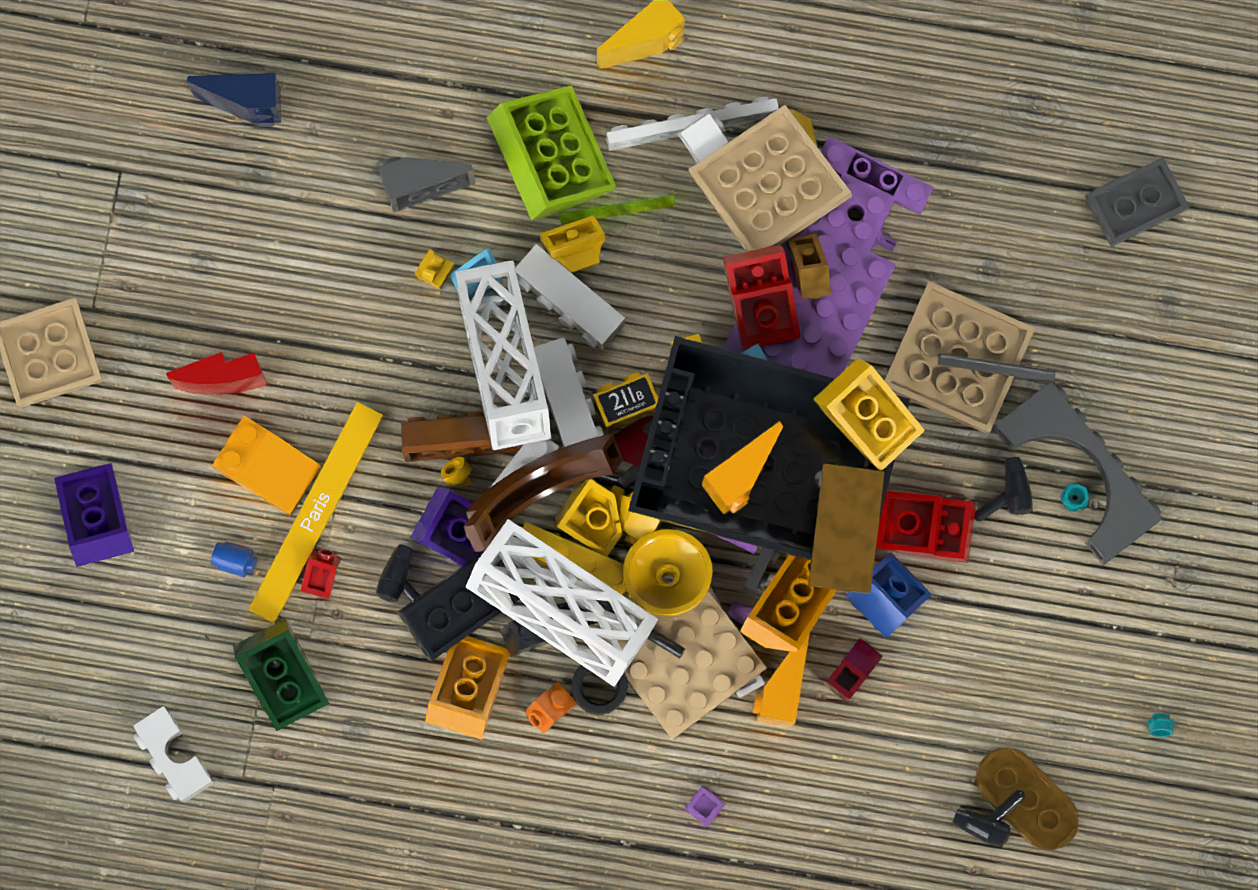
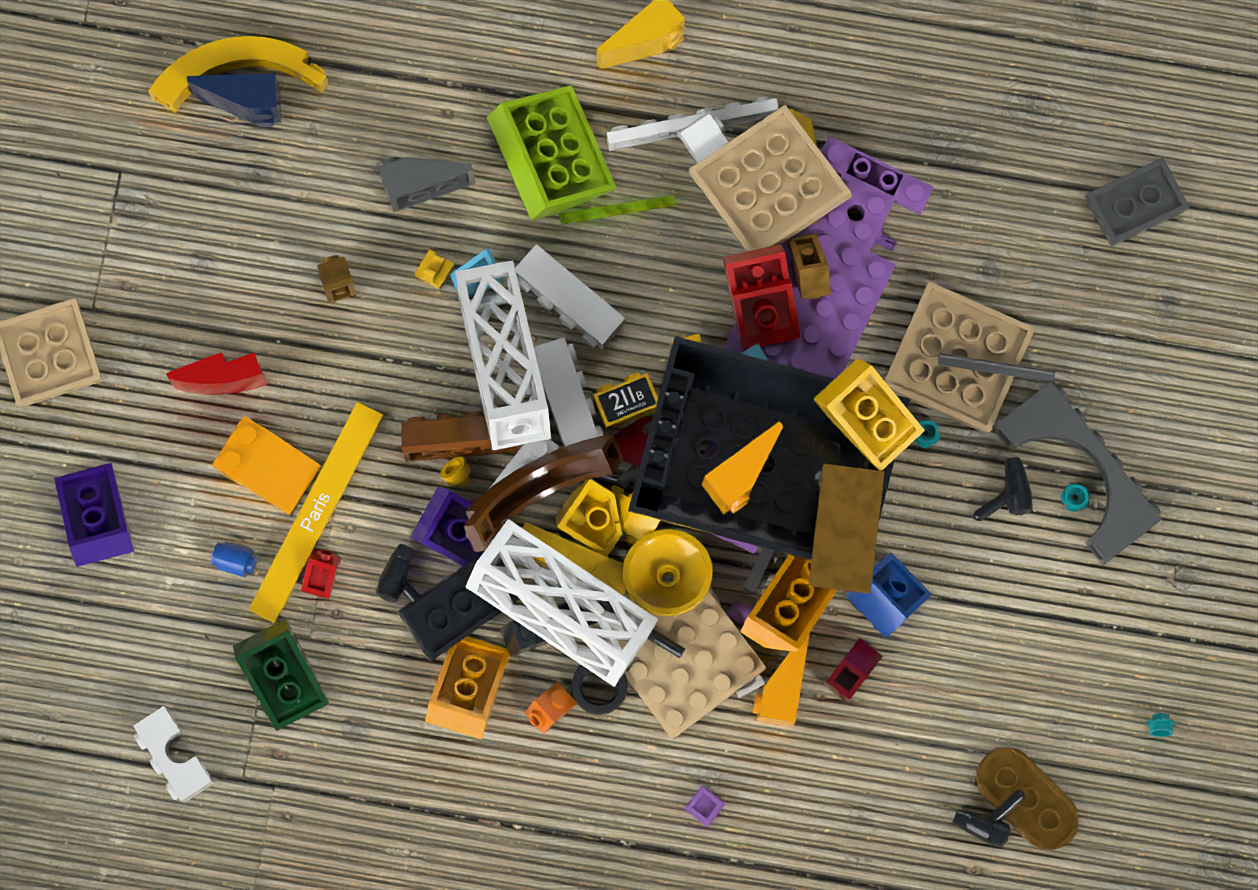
(231, 54): none -> yellow arch
(336, 279): none -> pearl gold slope
(575, 244): yellow slope -> none
(926, 526): red slope -> none
(933, 434): none -> teal plate

